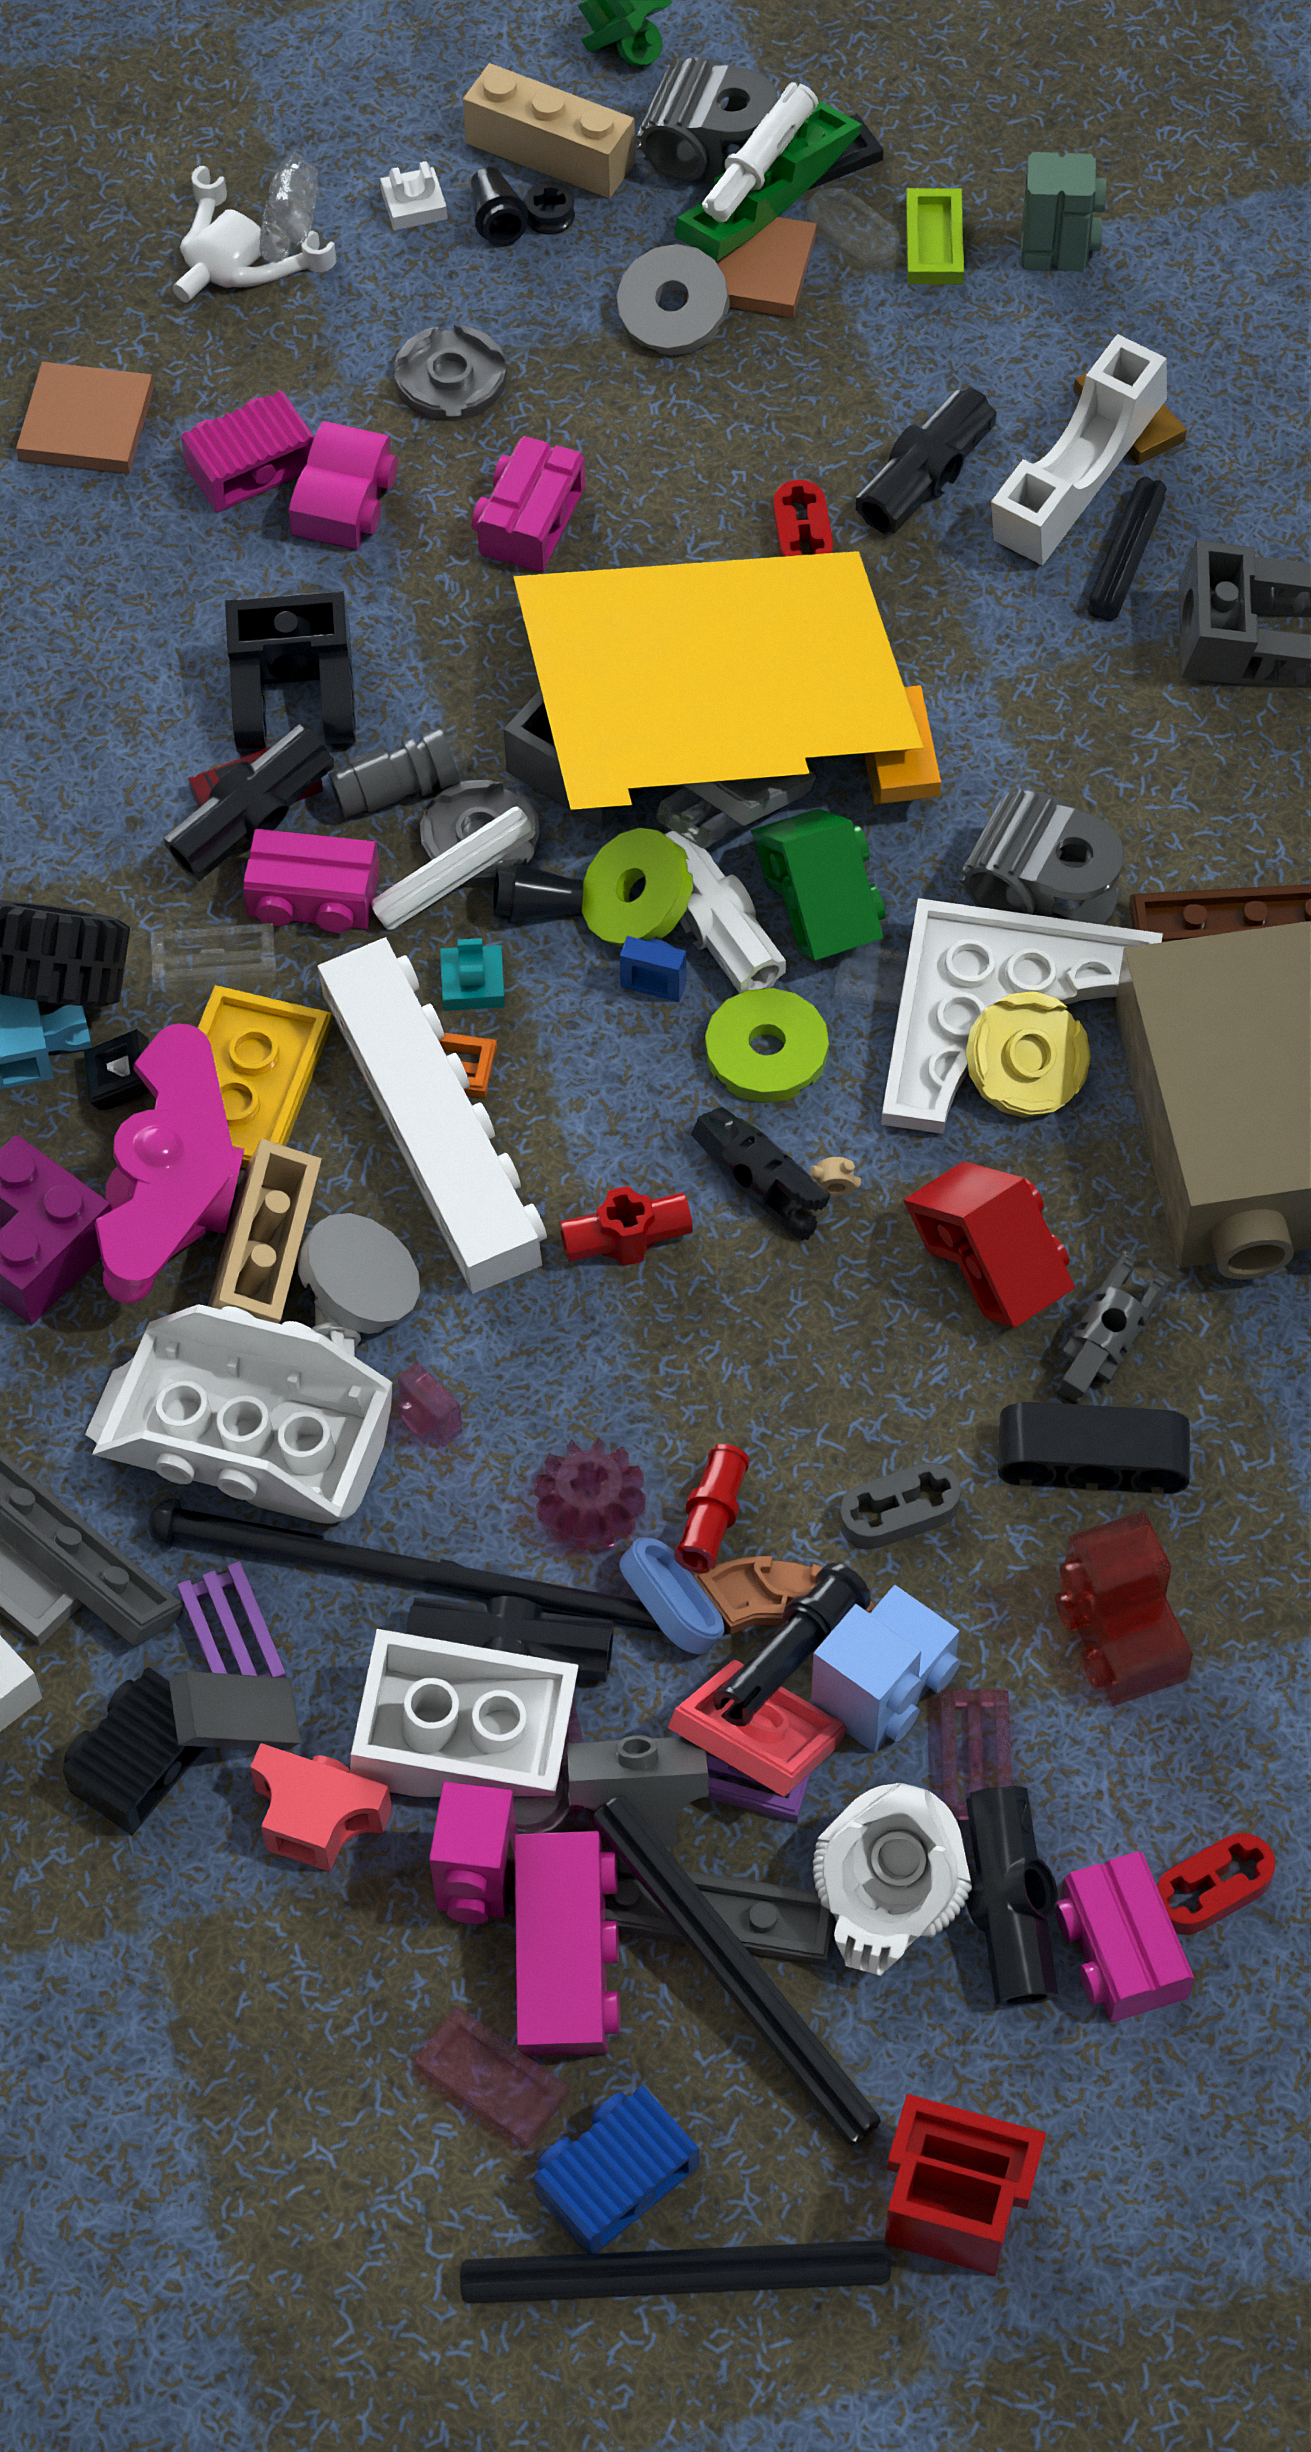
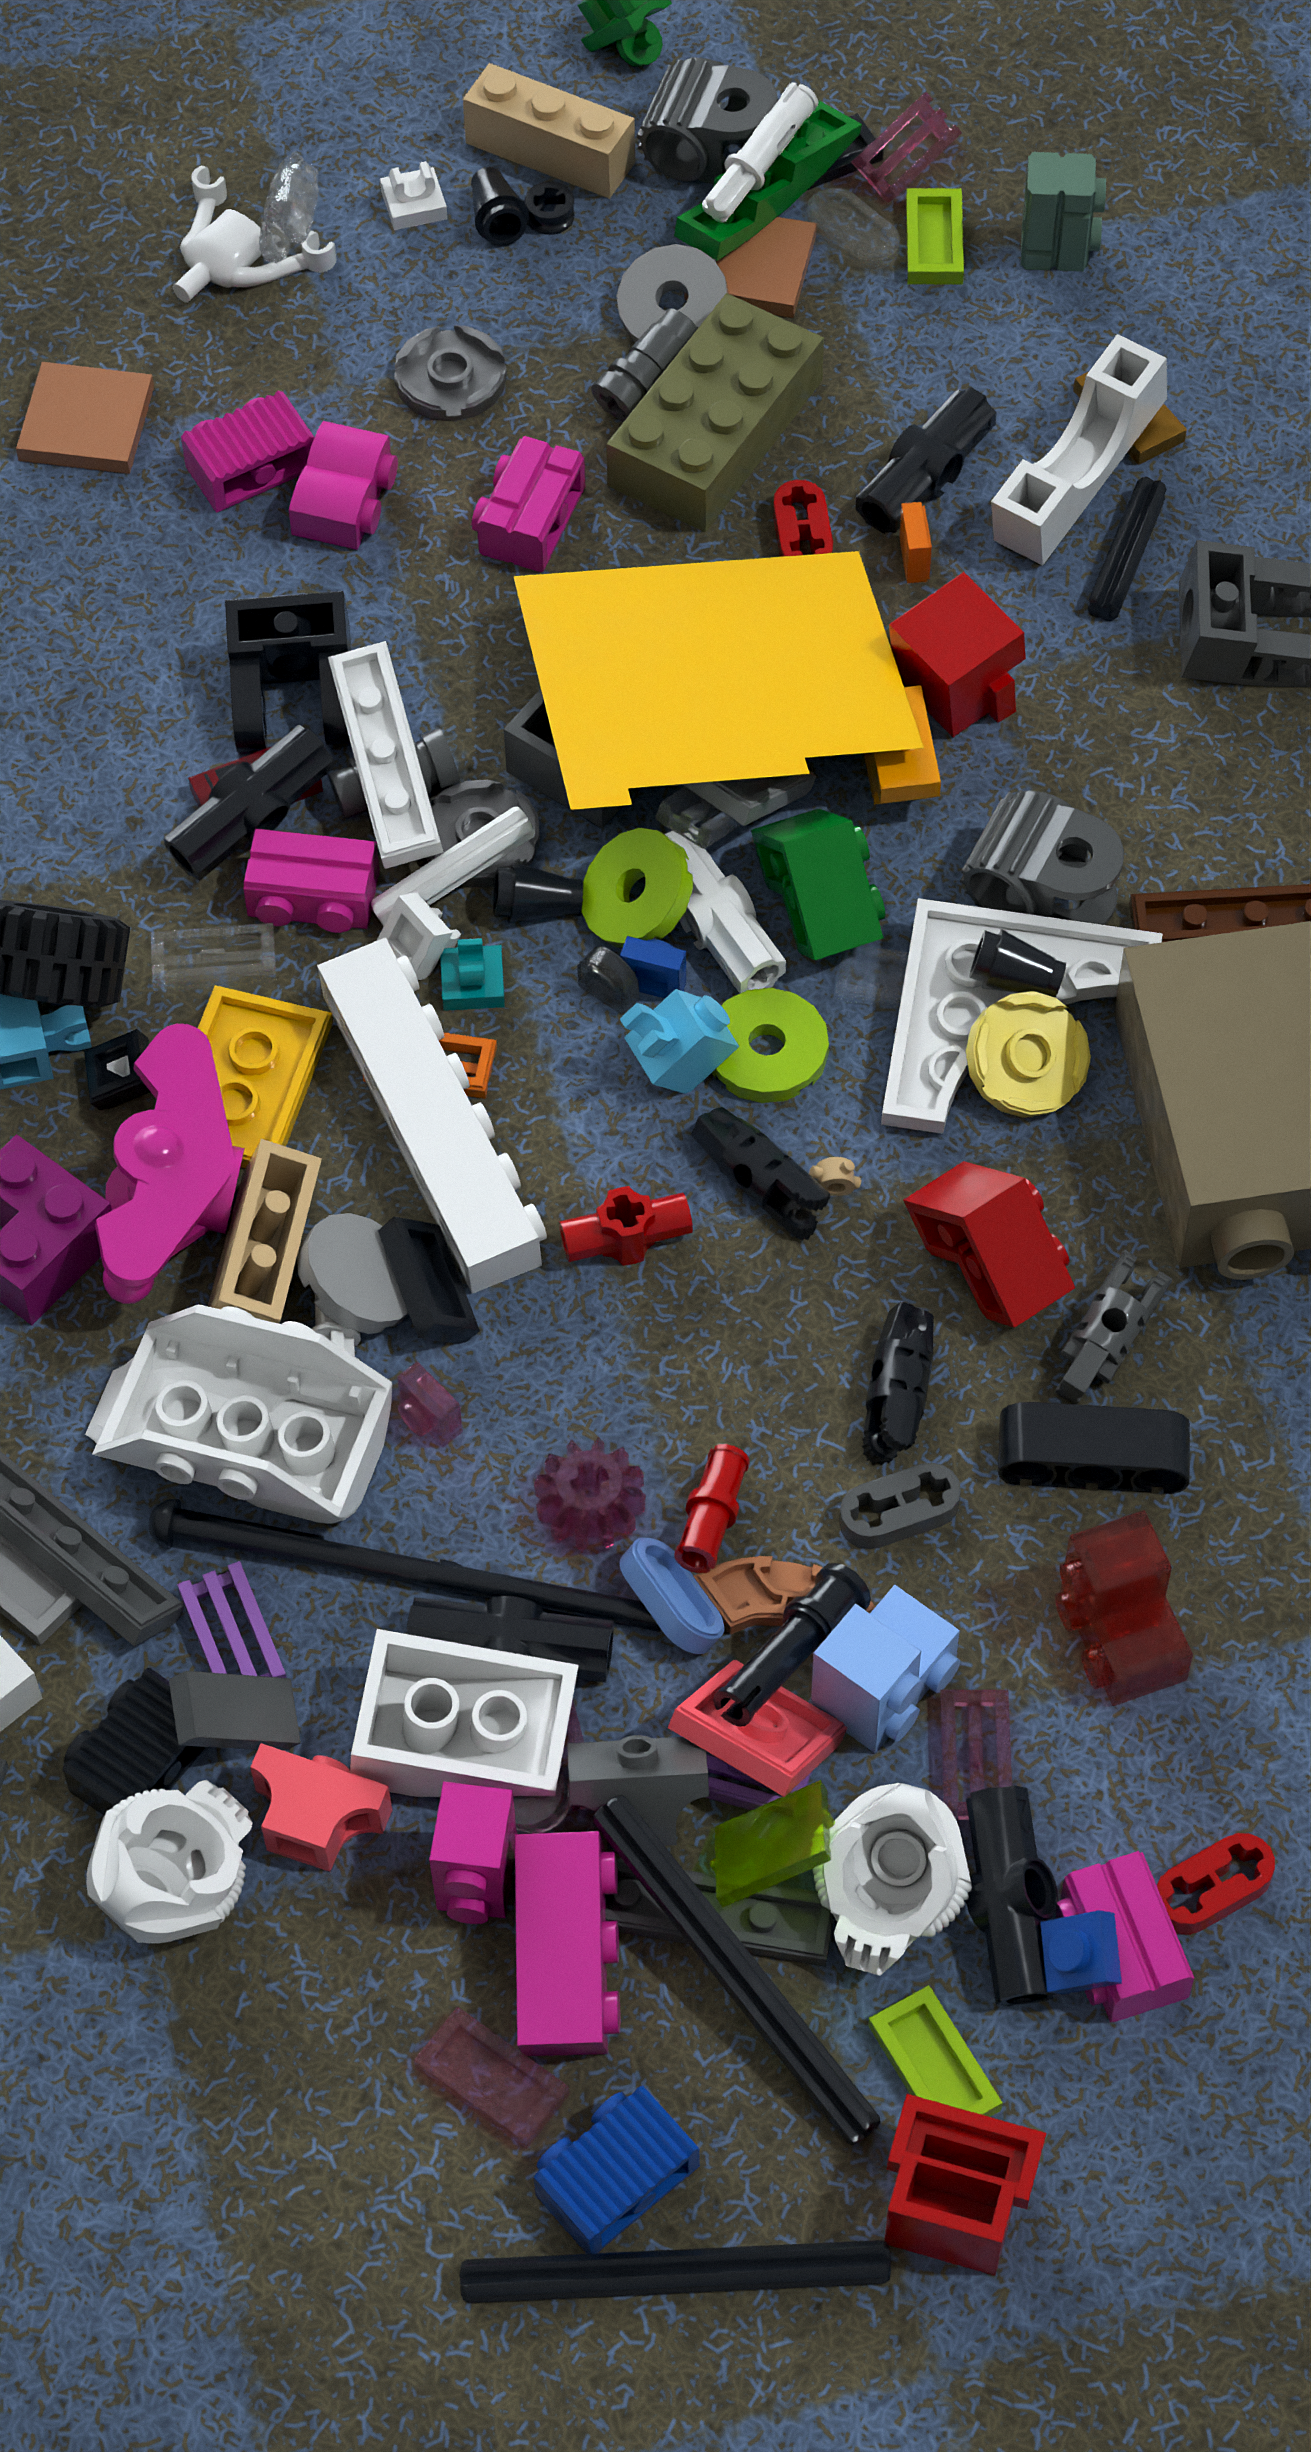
(169, 1862): none -> white helmet
(385, 755): none -> white tile
(418, 933): none -> white tile
(428, 1280): none -> black tile
(608, 979): none -> clear smoke tile
(632, 377): none -> dark grey axle
(679, 1039): none -> medium azure brick
(715, 412): none -> olive brick
(772, 1843): none -> clear neon green piece
(898, 1383): none -> black hinge
(915, 542): none -> orange tile
(932, 2054): none -> lime tile
(933, 123): none -> clear pink tile
(960, 654): none -> red plate
(1015, 966): none -> black cone
(1081, 1952): none -> blue plate

